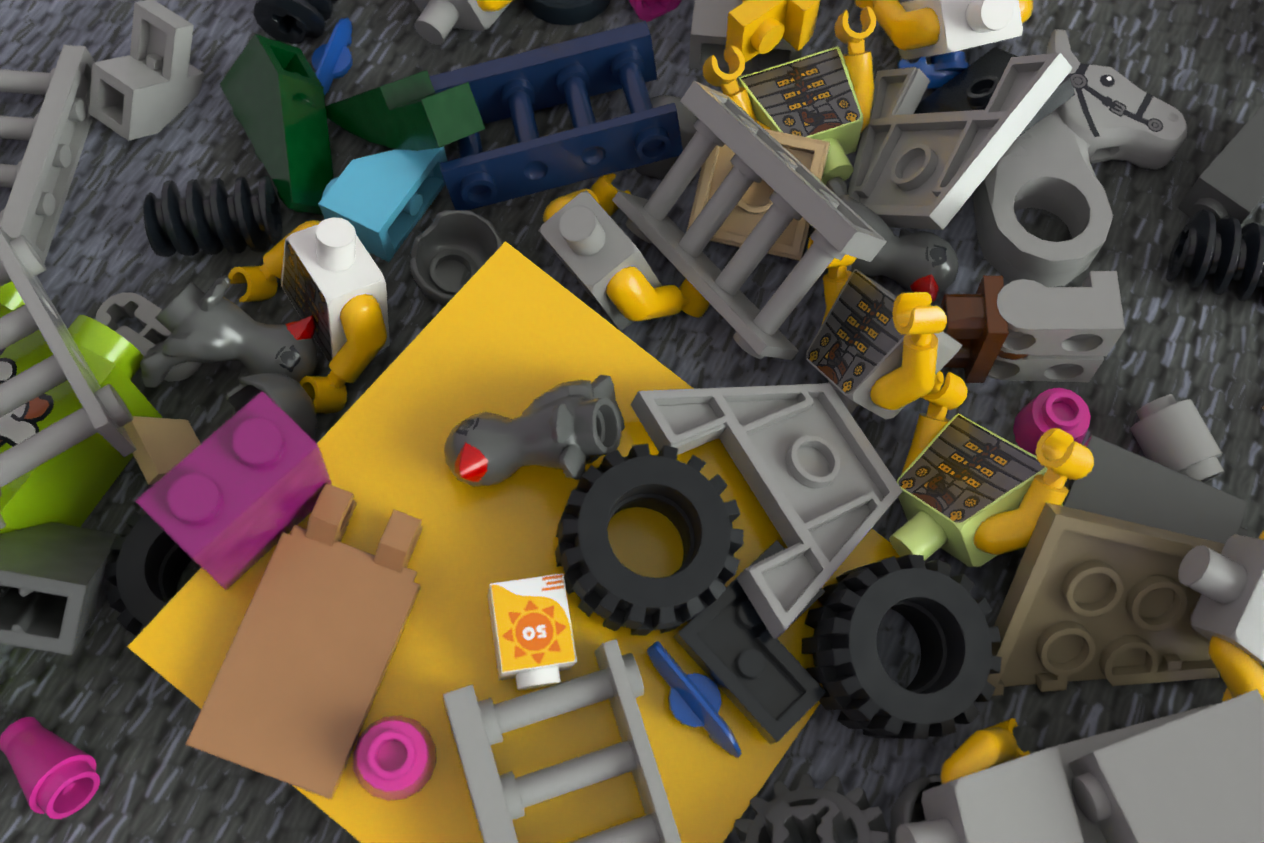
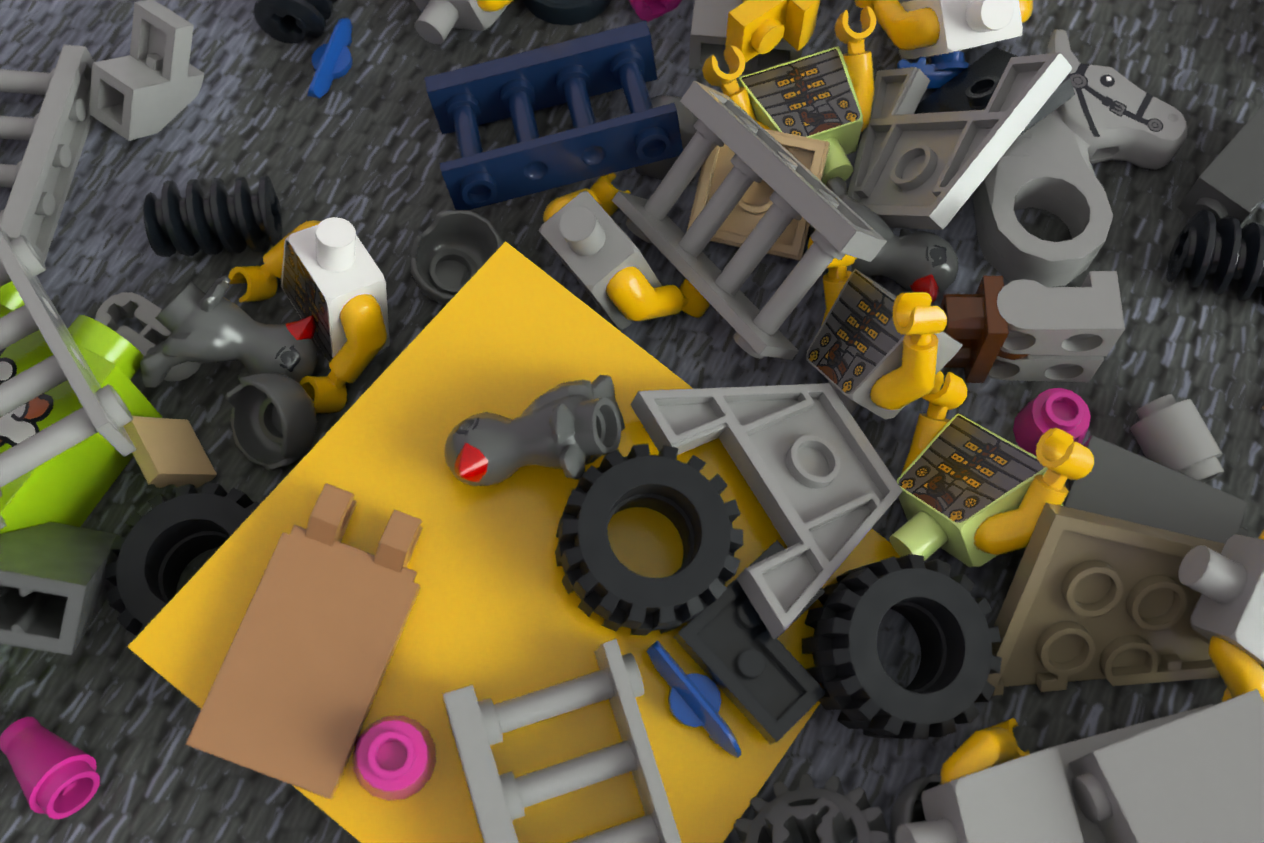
(240, 490): magenta brick -> none
(284, 117): dark green slope -> none
(385, 196): medium azure slope -> none
(409, 114): dark green slope -> none
(531, 630): brick -> none

